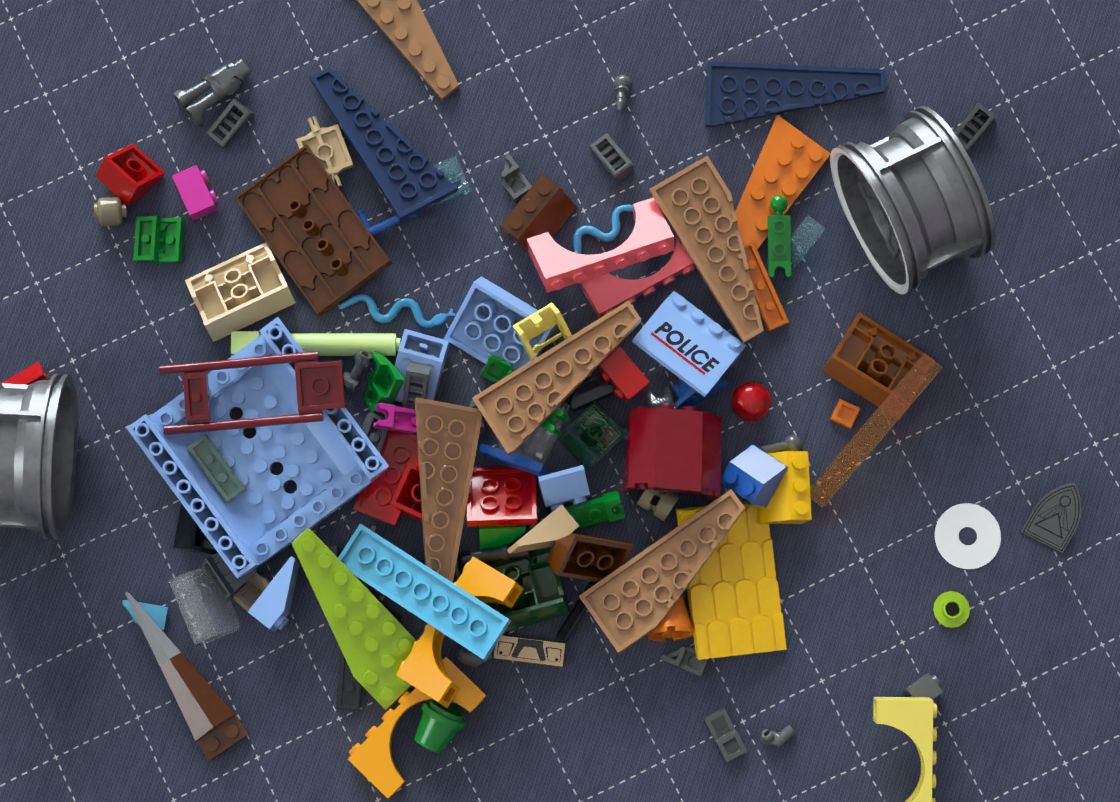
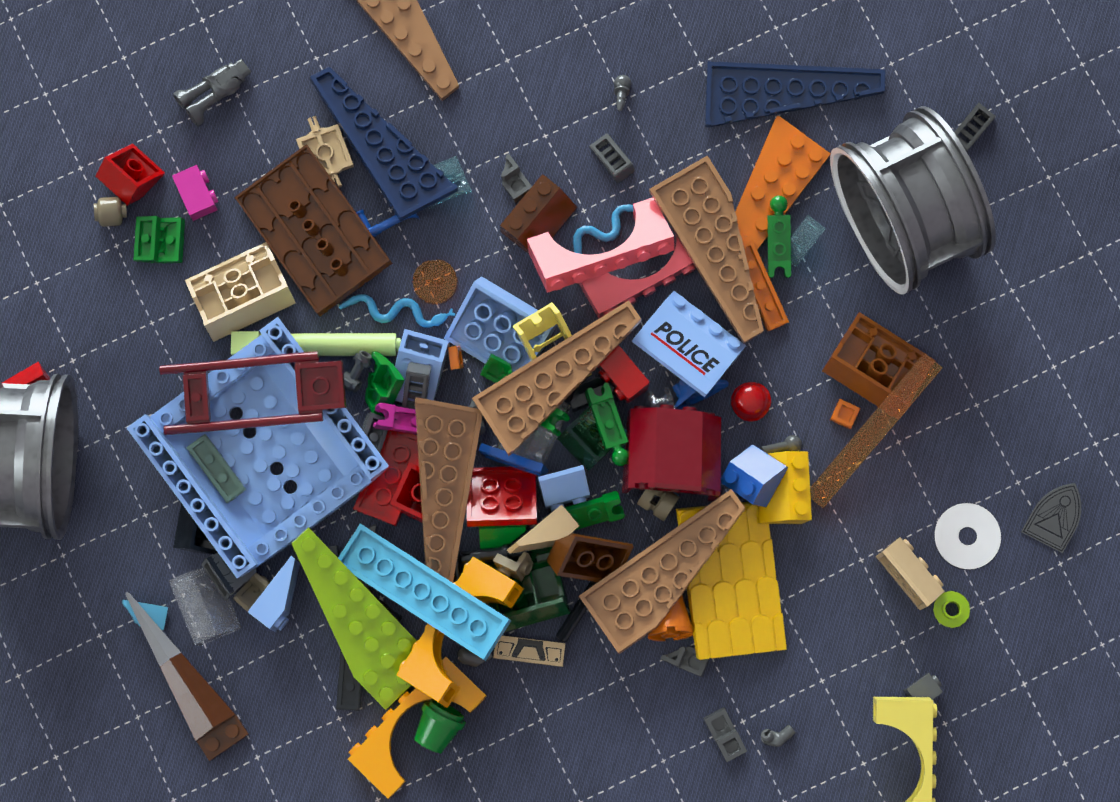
(247, 114): dark grey slope -> none
(435, 281): none -> clear orange tile
(455, 357): none -> orange tile
(514, 569): none -> dark tan bracket
(608, 423): none -> green plate
(911, 573): none -> tan slope

